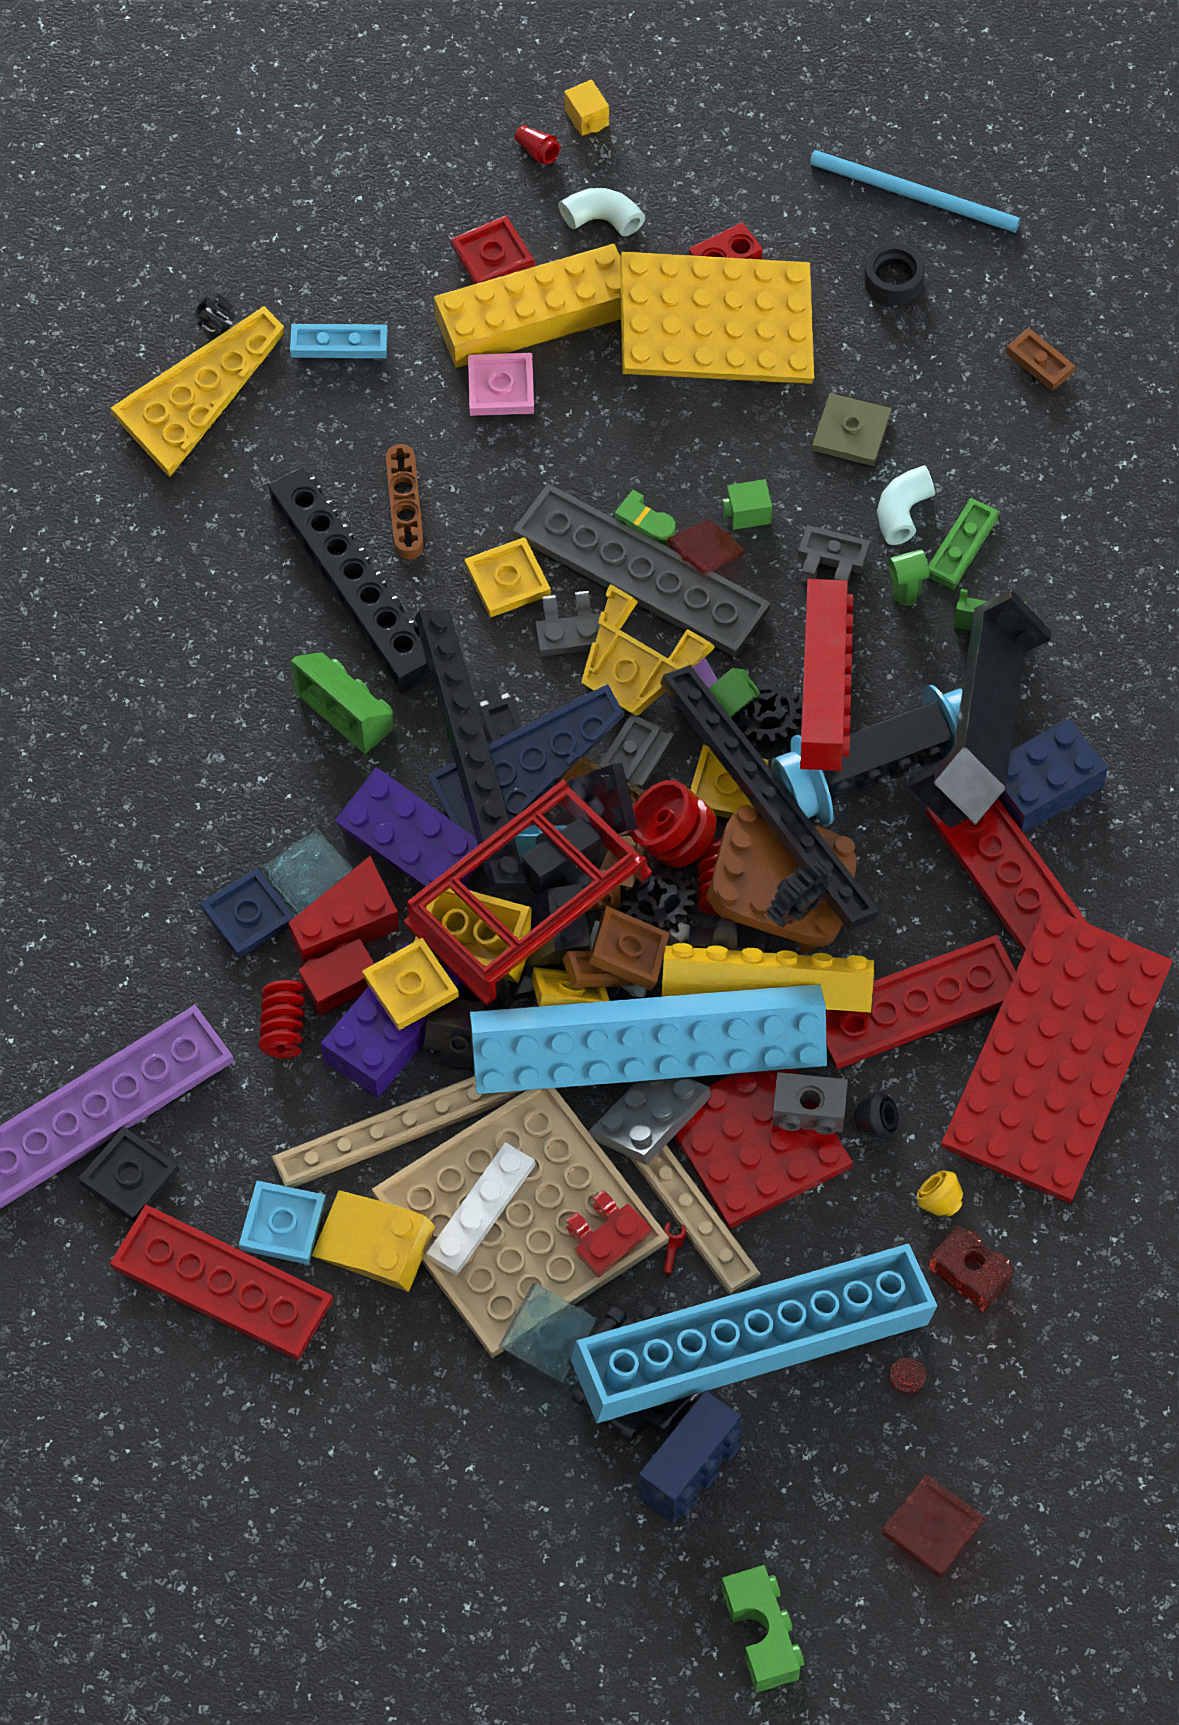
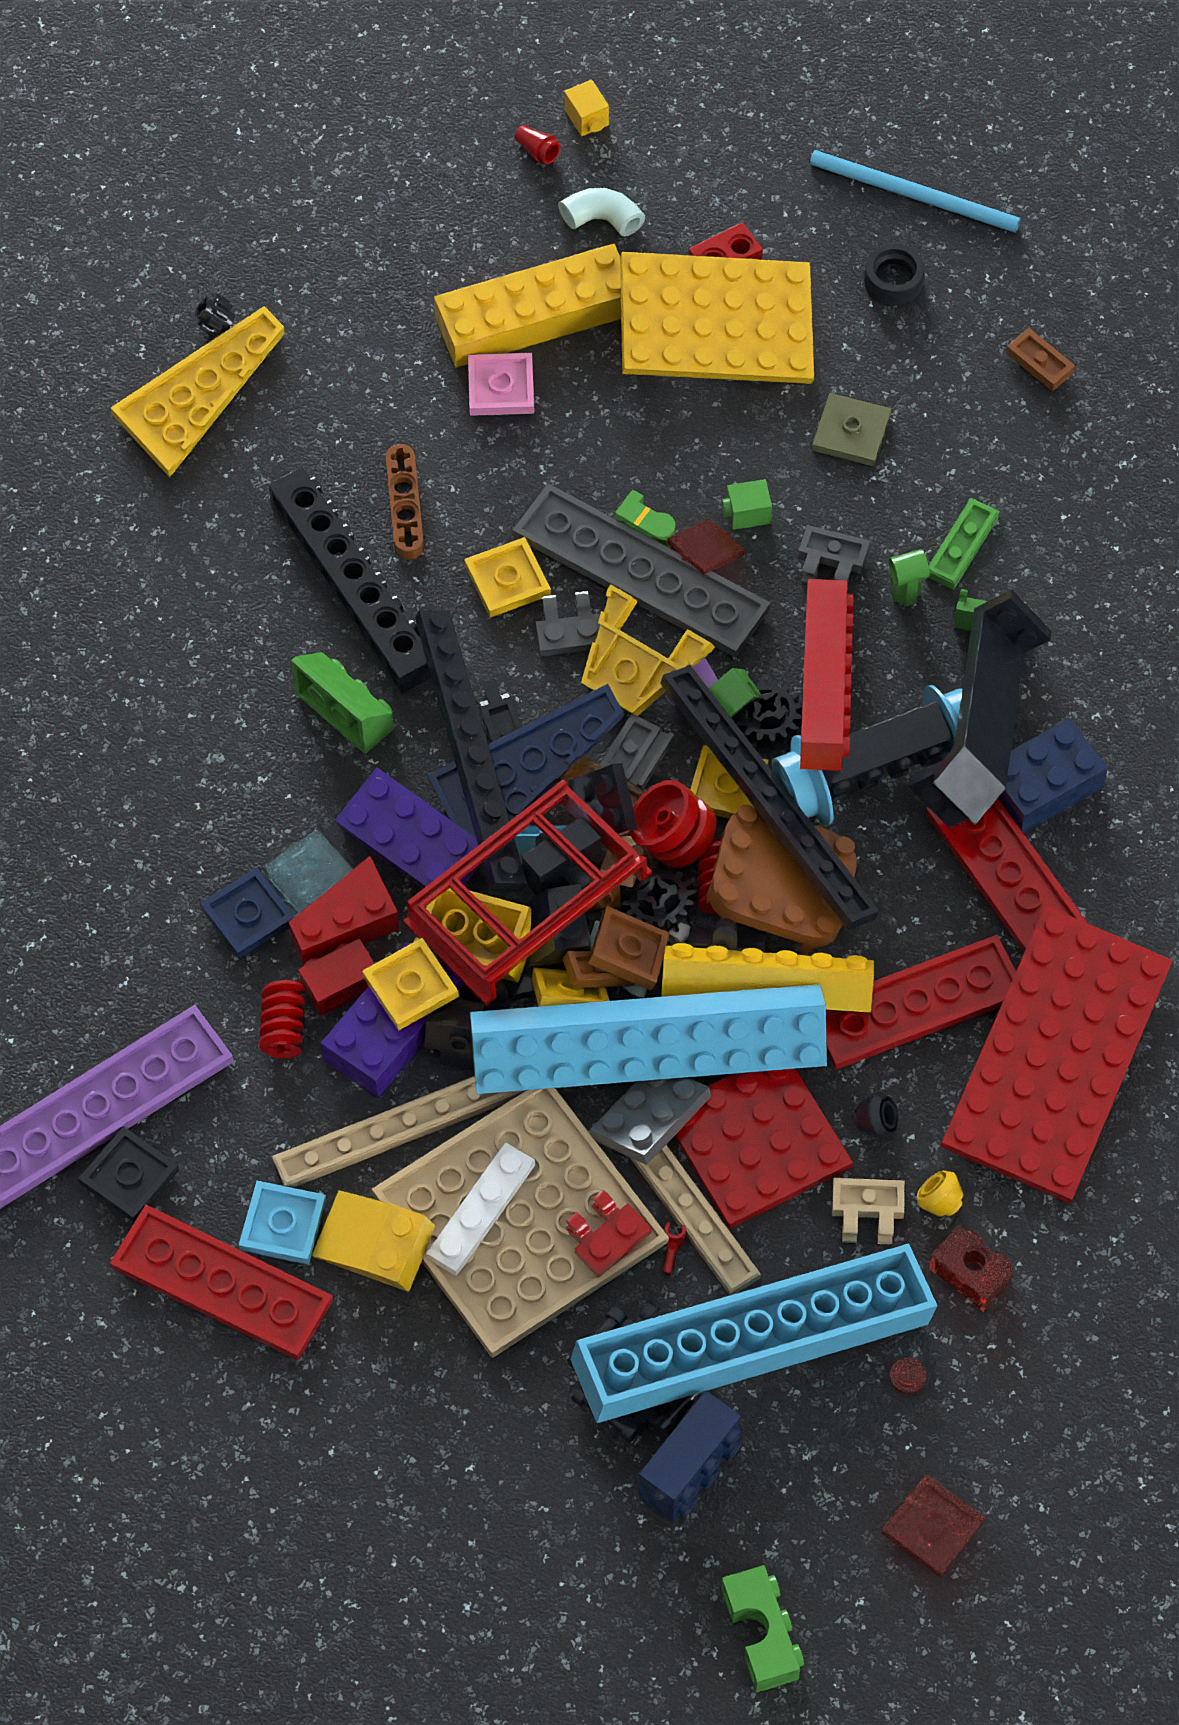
(338, 341): medium azure plate -> none
(492, 251): red plate -> none
(546, 1332): clear light blue plate -> none
(797, 1089): dark grey brick -> none
(799, 893): black gear -> none
(868, 1199): none -> tan plate
(898, 499): light aqua cylinder -> none

